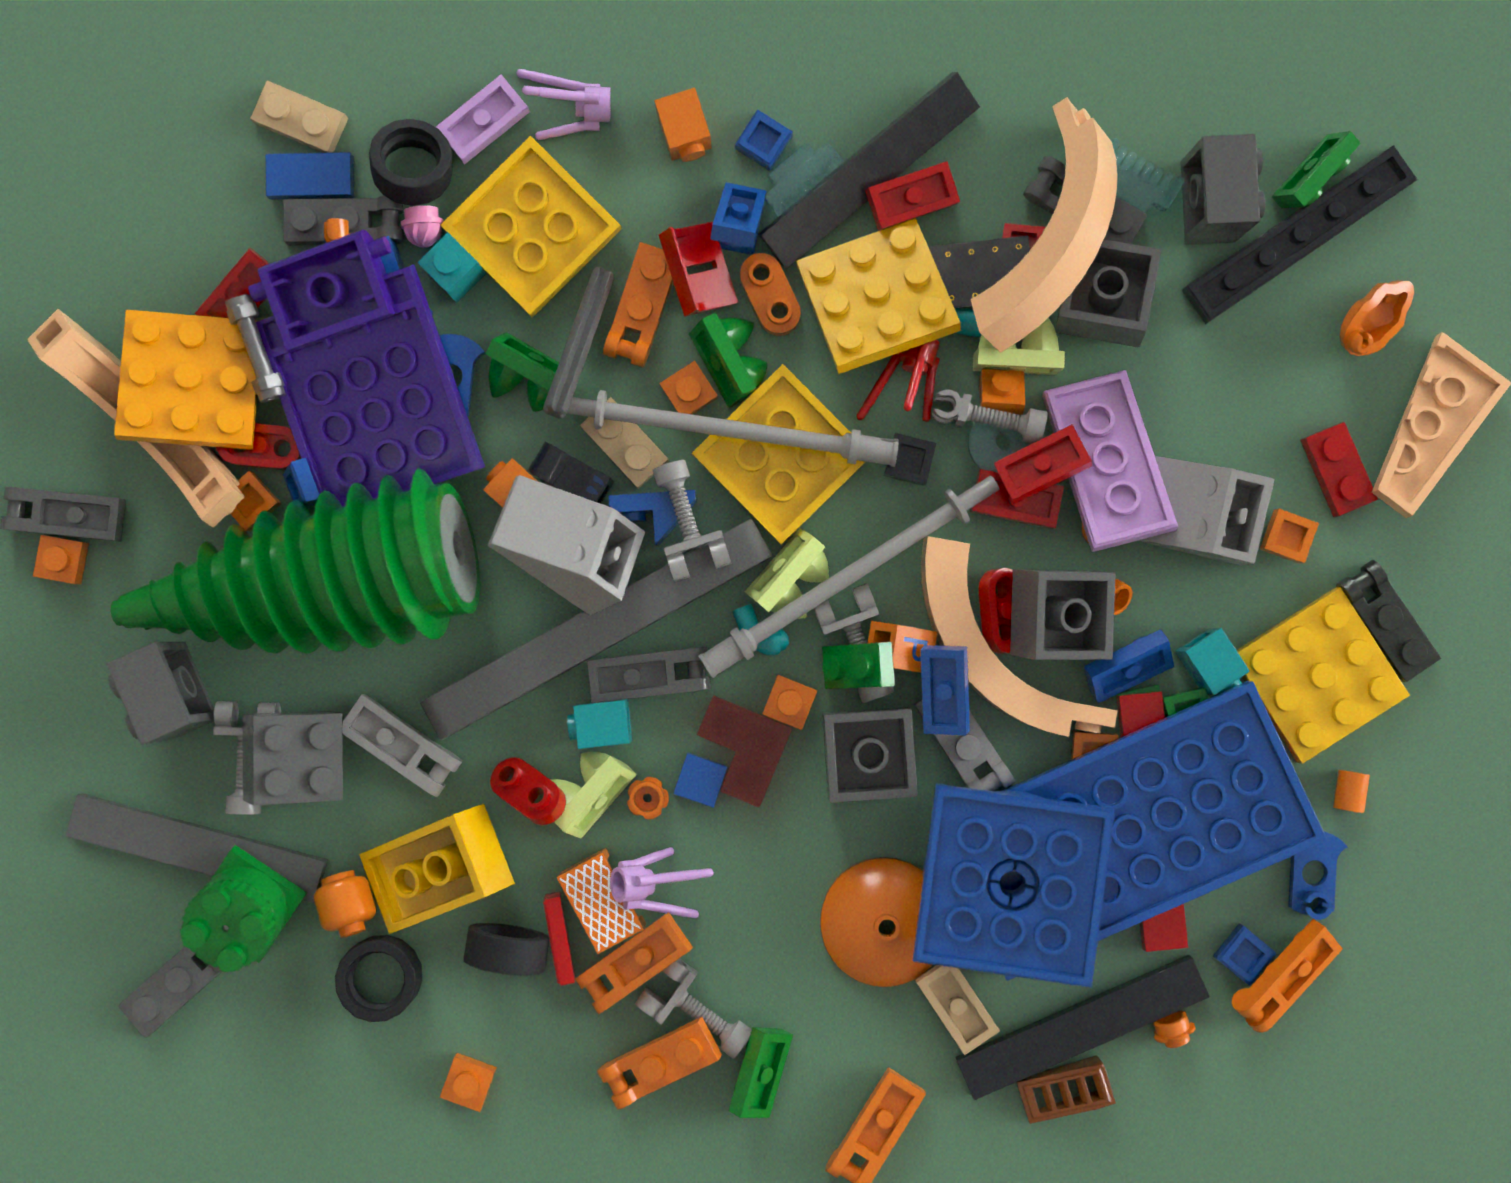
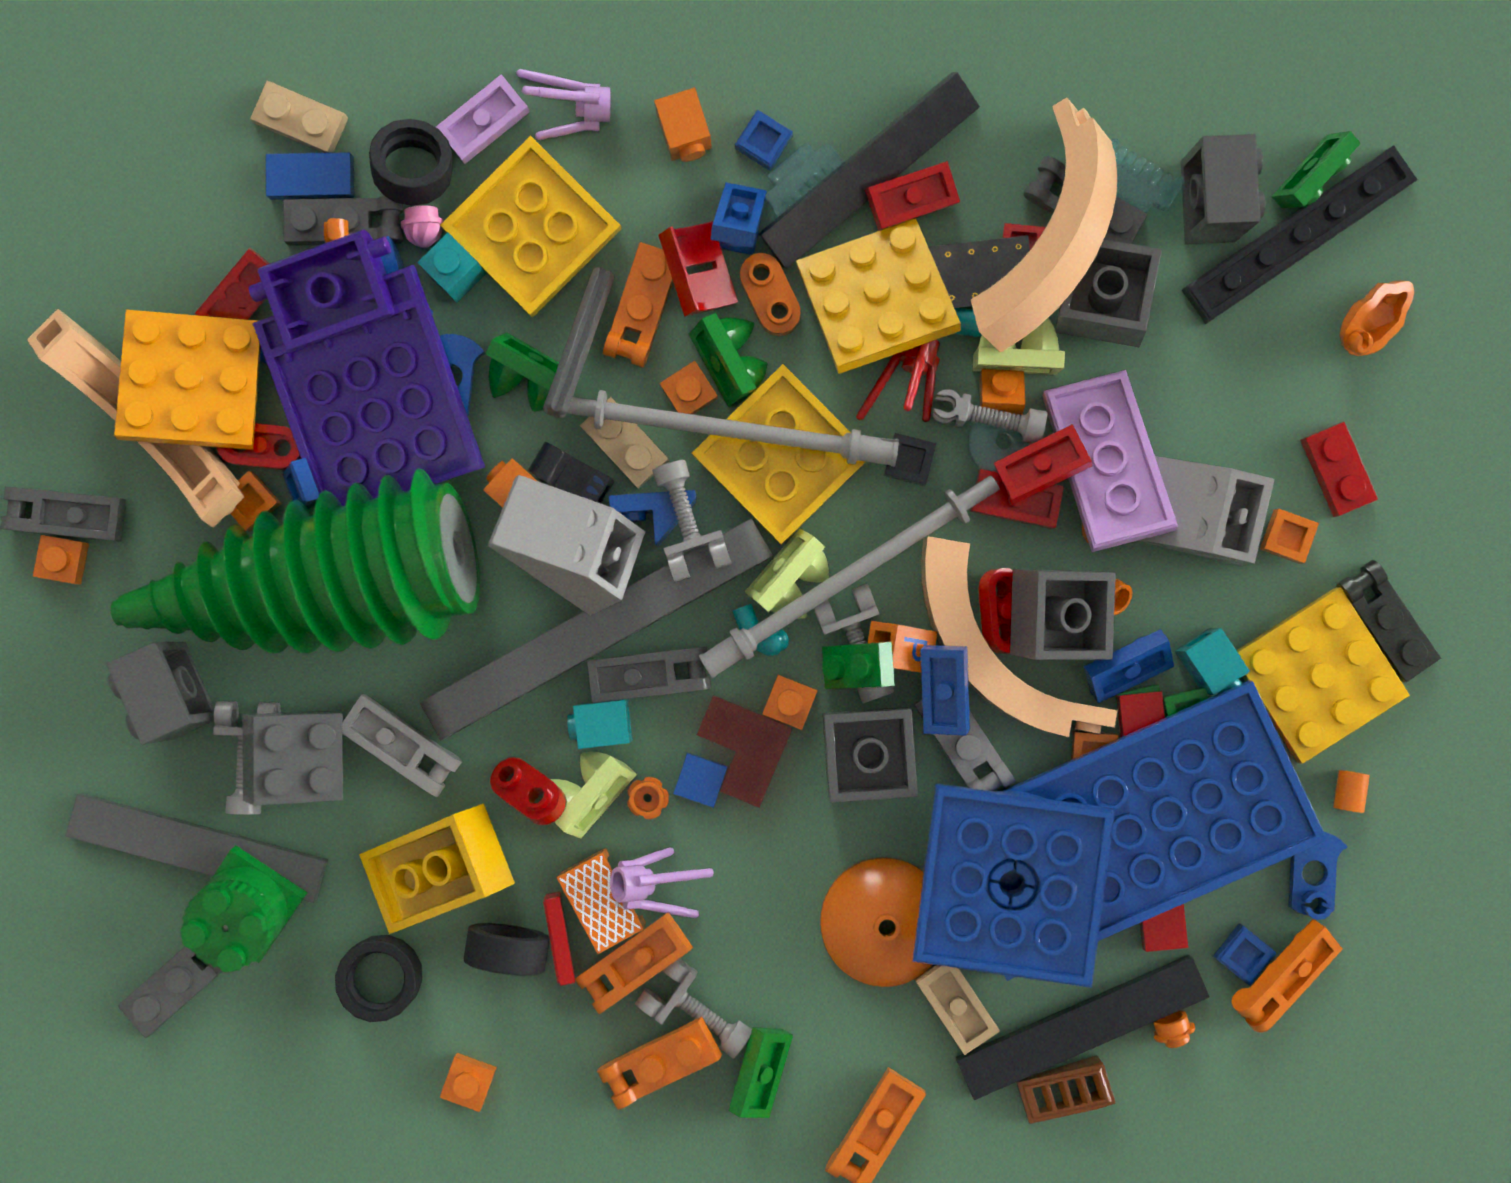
(243, 313): flat silver bar -> none
(344, 903): orange head -> none
(1440, 418): light nougat wing -> none

